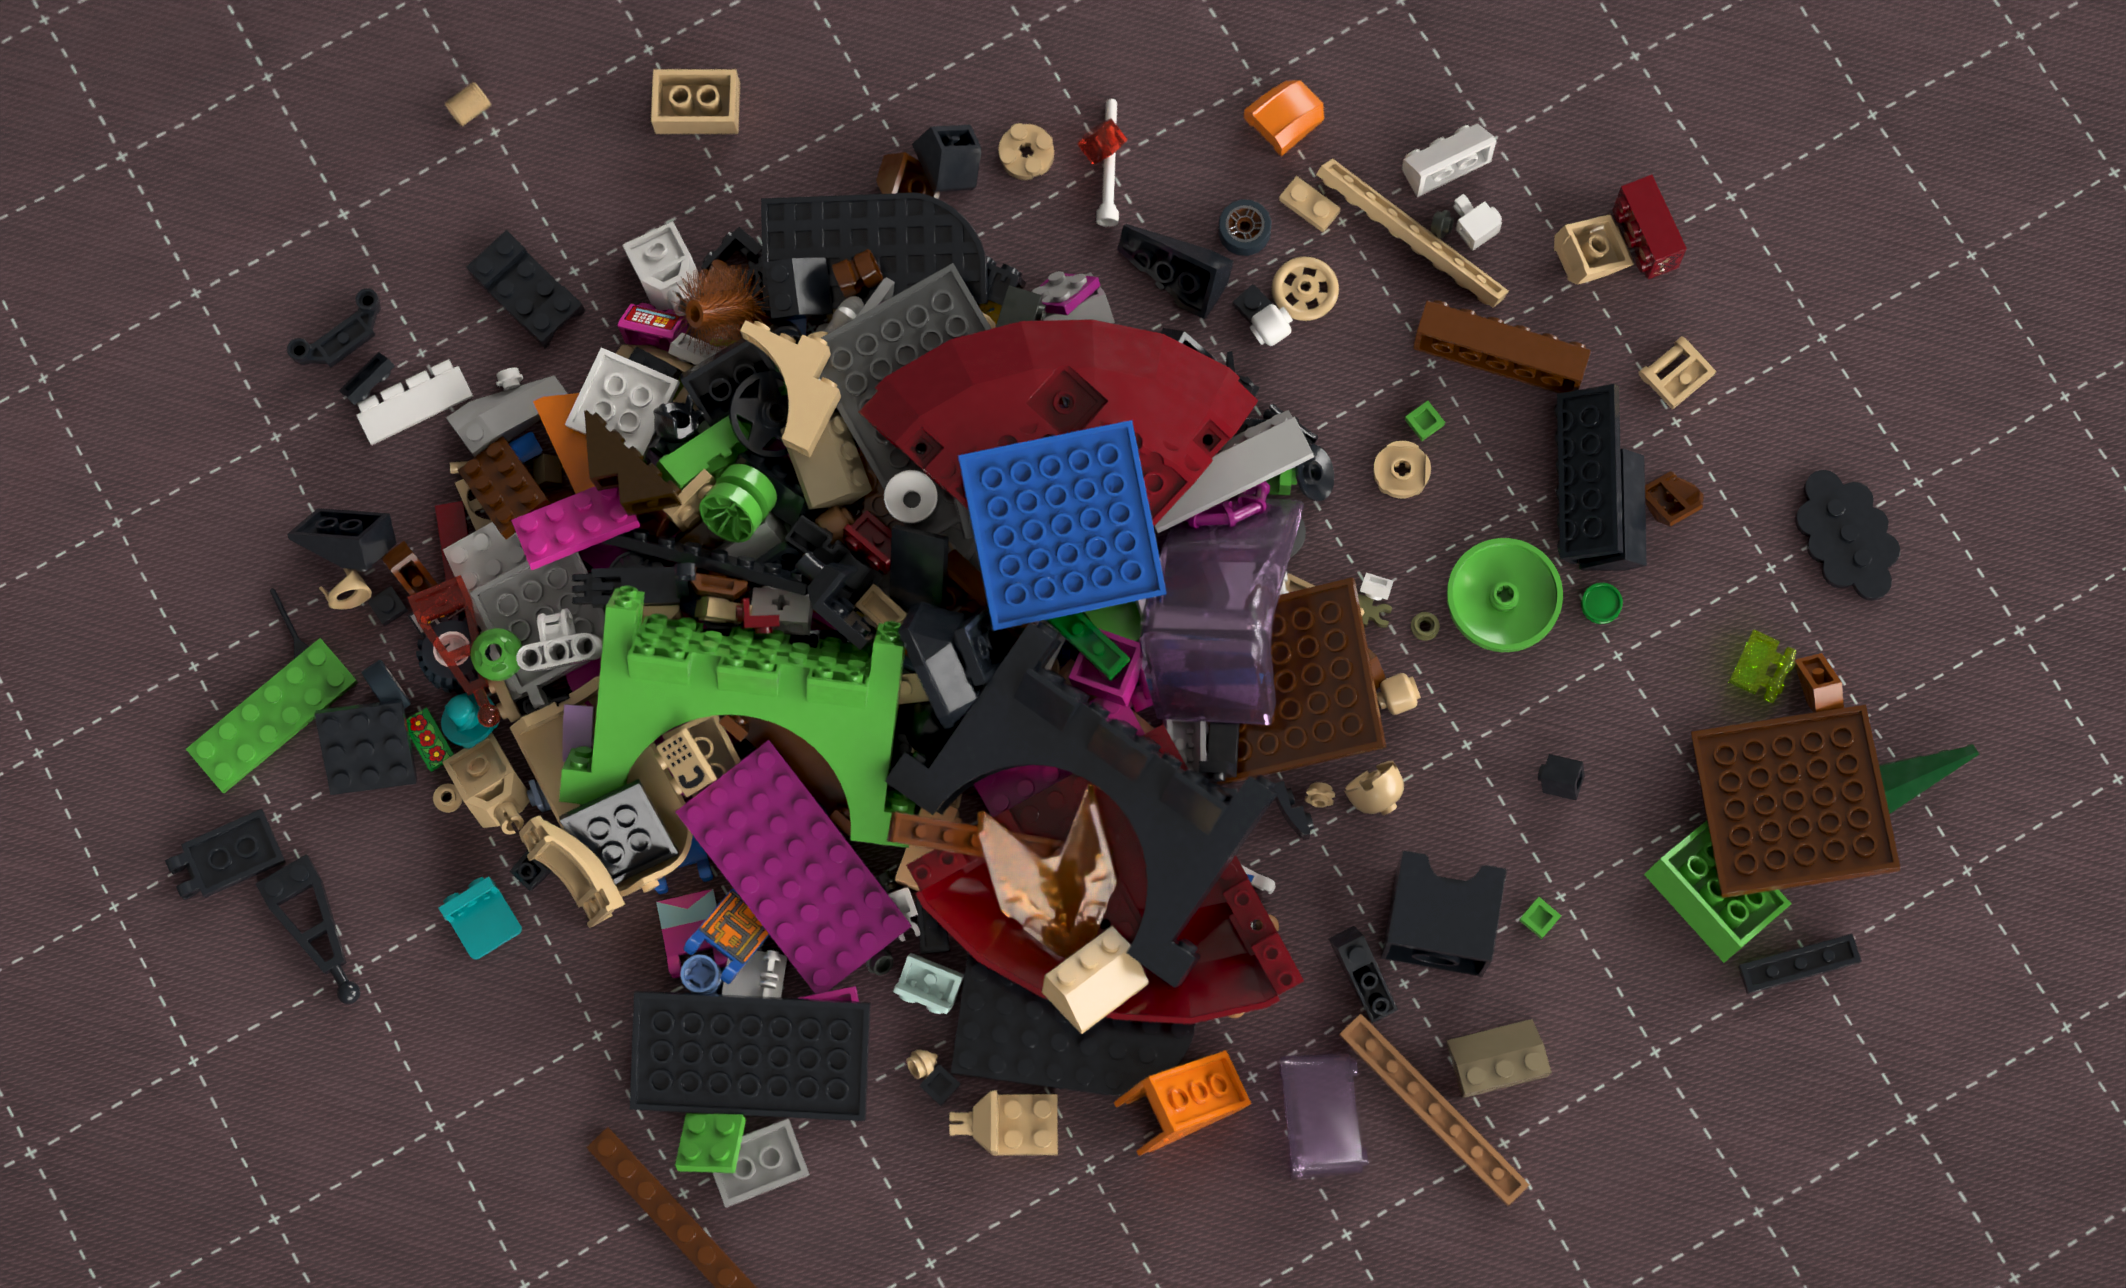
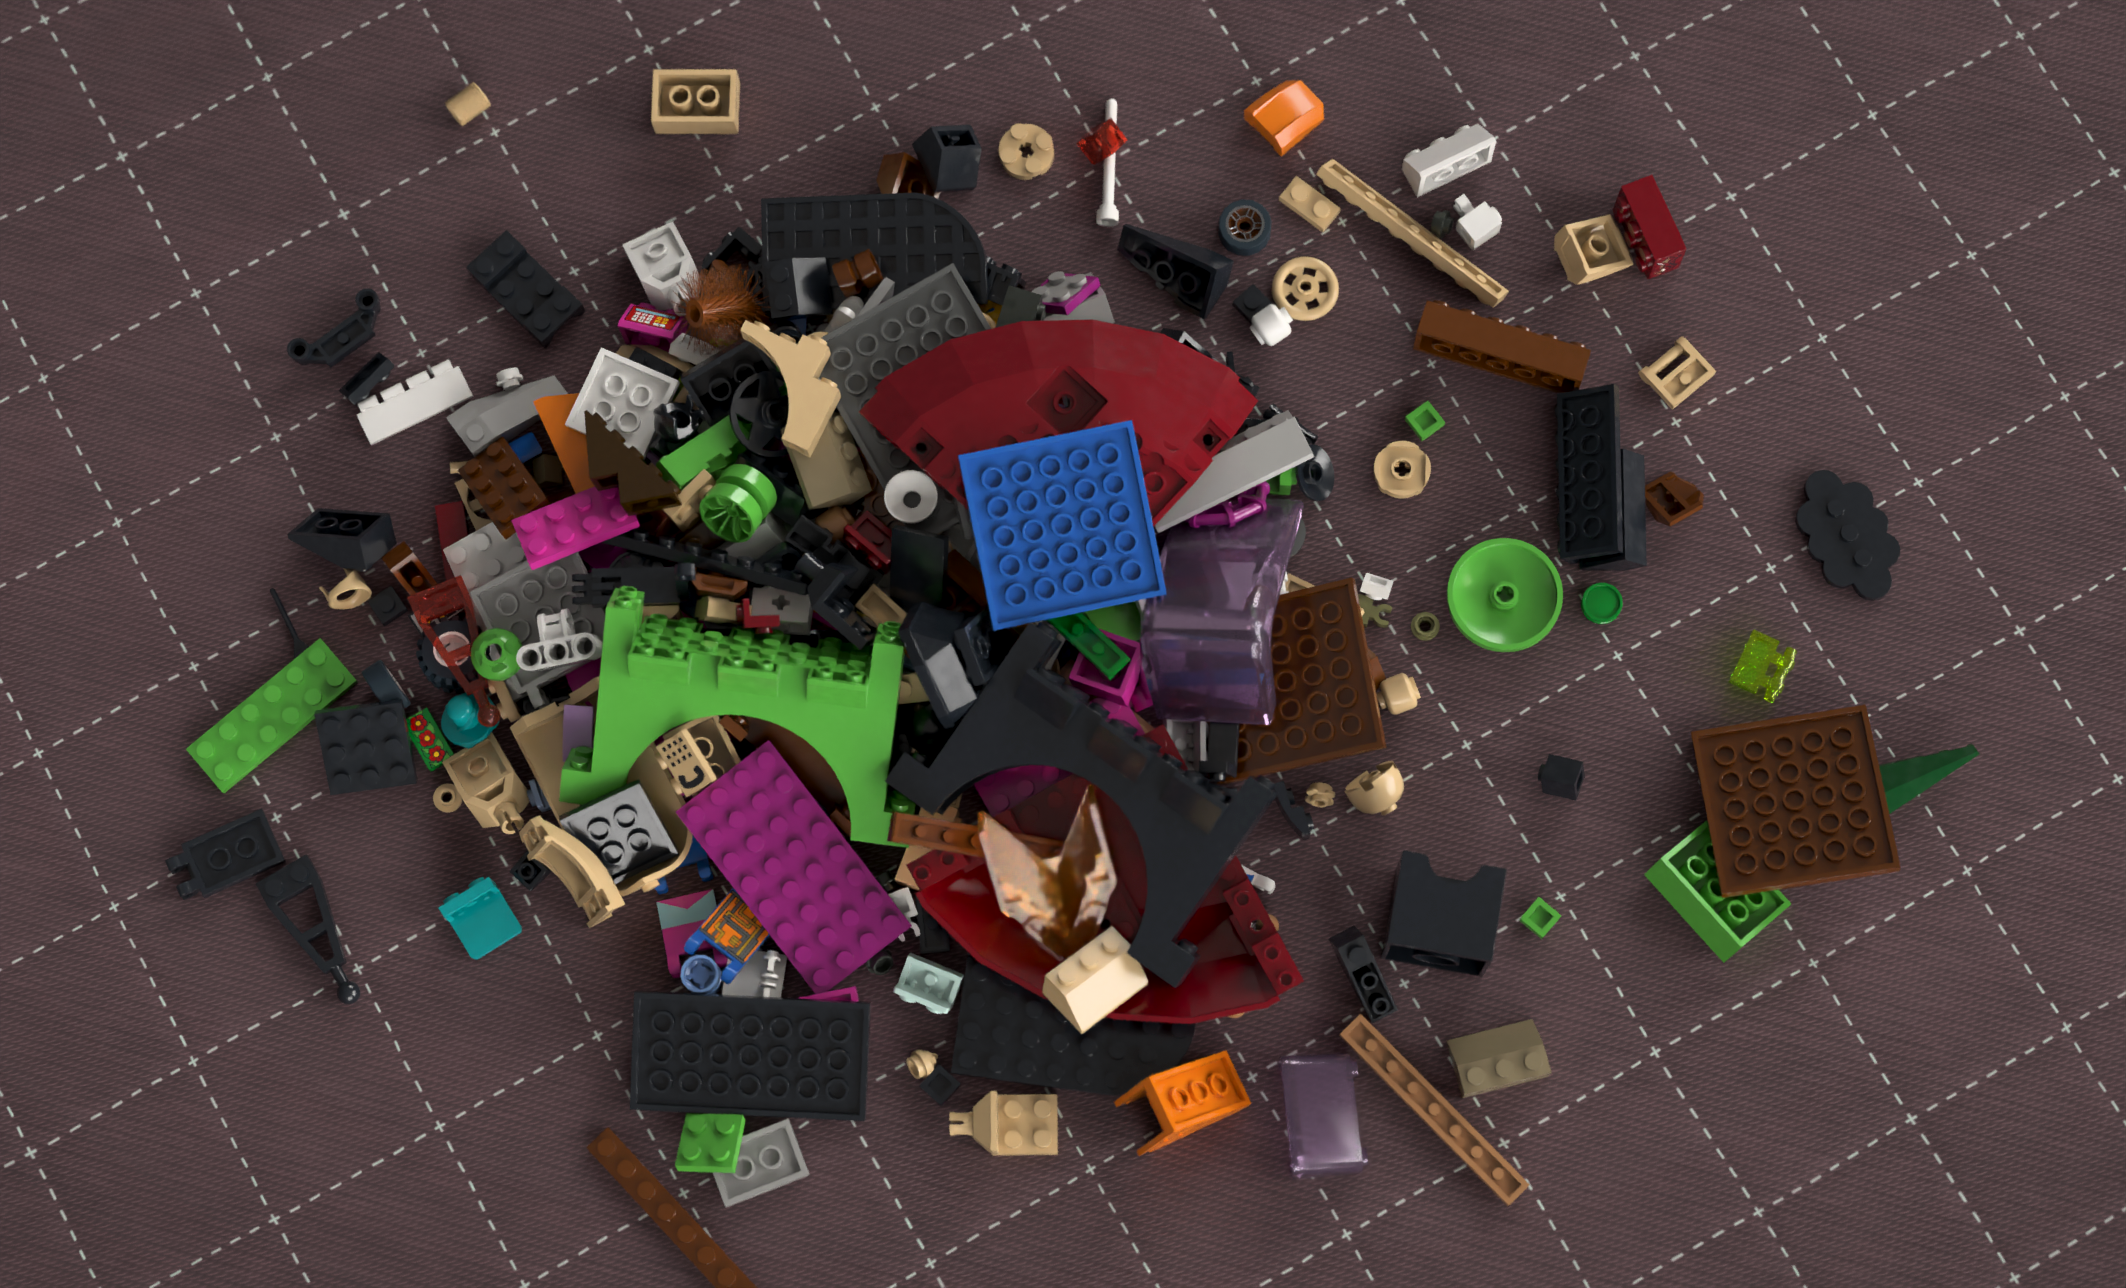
(1799, 963): black plate -> none
(1819, 683): dark orange slope -> none

